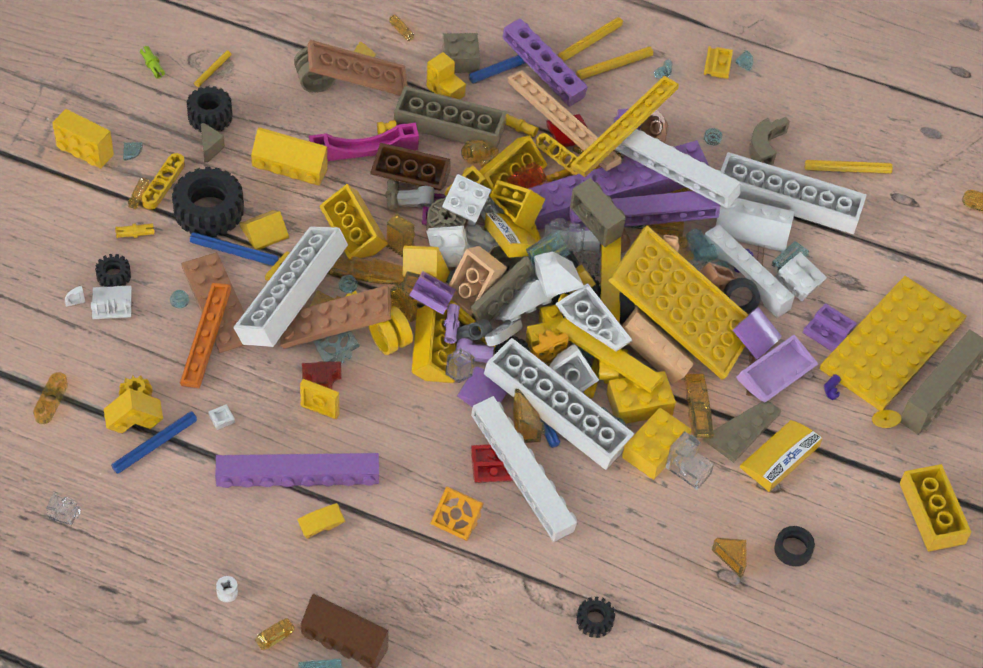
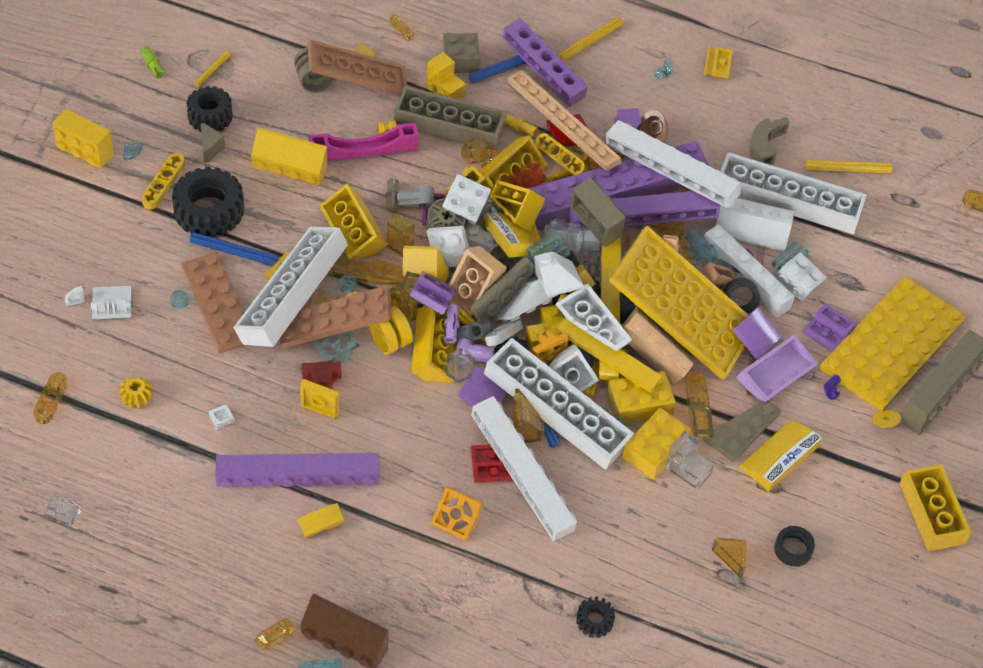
(113, 263): black tyre -> none
(132, 409): yellow brick -> none
(134, 230): yellow pin -> none
(136, 196): clear yellow axle -> none
(154, 442): blue axle -> none
(205, 335): orange tile -> none
(228, 594): white wheel -> none
(265, 229): yellow slope -> none
(411, 166): reddish brown slope -> none
(614, 63): yellow axle -> none
(624, 126): yellow plate -> none
(712, 136): clear light blue tile -> none
(745, 60): clear light blue tile -> none

